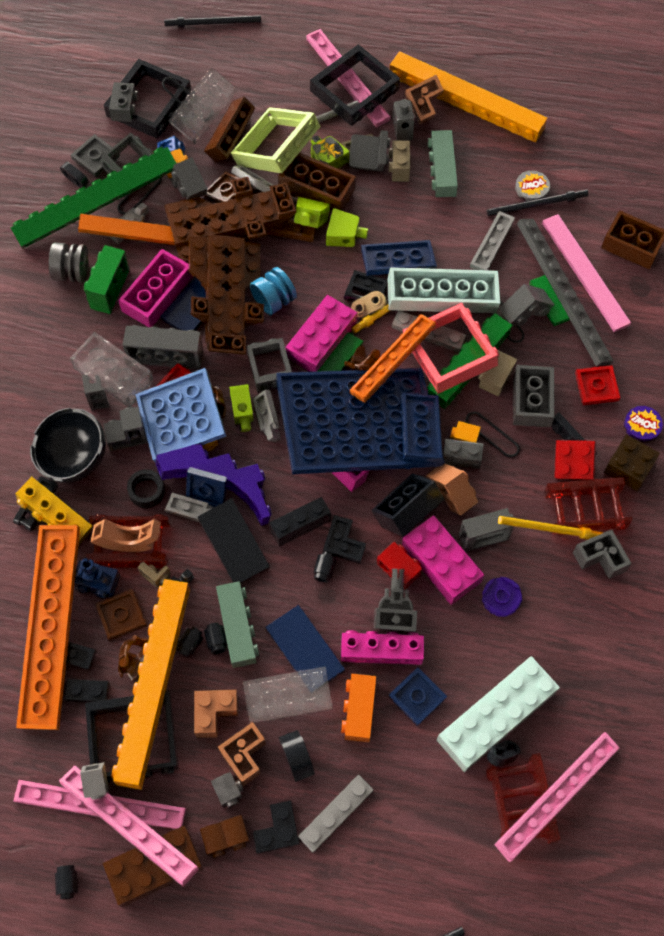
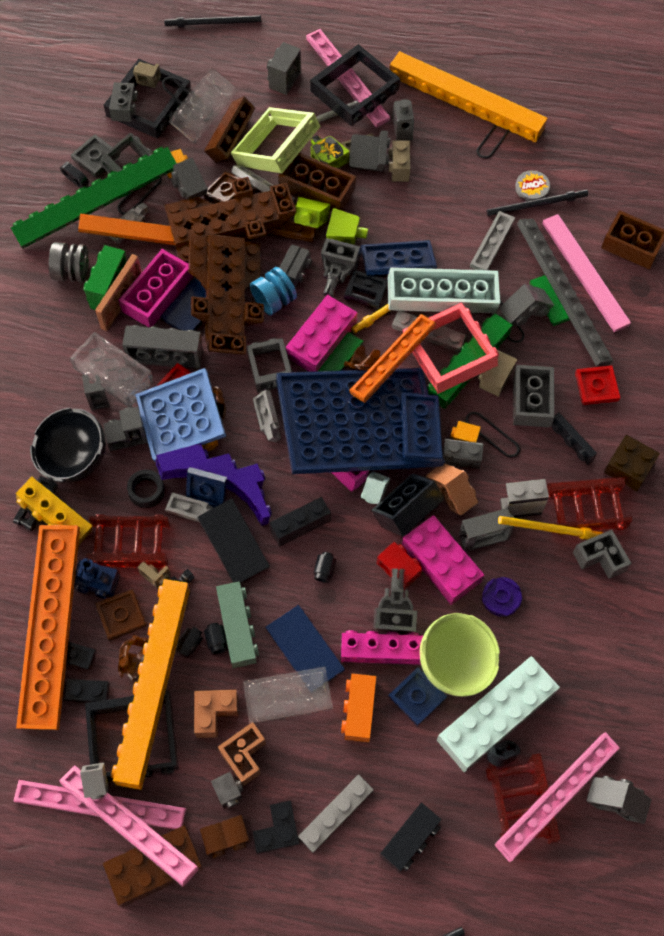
(66, 882): black brick -> none
(109, 306): none -> nougat tile
(124, 538): nougat arch -> none
(147, 74): none -> dark tan brick
(172, 143): blue bracket -> none
(242, 406): lime torso -> none
(284, 68): none -> dark grey brick
(295, 264): none -> dark grey brick
(297, 755): black brick -> none
(338, 262): none -> dark grey brick
(339, 543): black plate -> none
(368, 305): tan plate -> none
(375, 488): none -> light aqua brick
(411, 838): none -> black brick
(420, 98): nougat brick -> none
(443, 163): sand green brick -> none
(459, 654): none -> yellowish green piece
(485, 157): none -> black piece
(525, 498): none -> light grey panel
(575, 460): red plate -> none
(619, 798): none -> dark grey brick
(643, 423): tile -> none

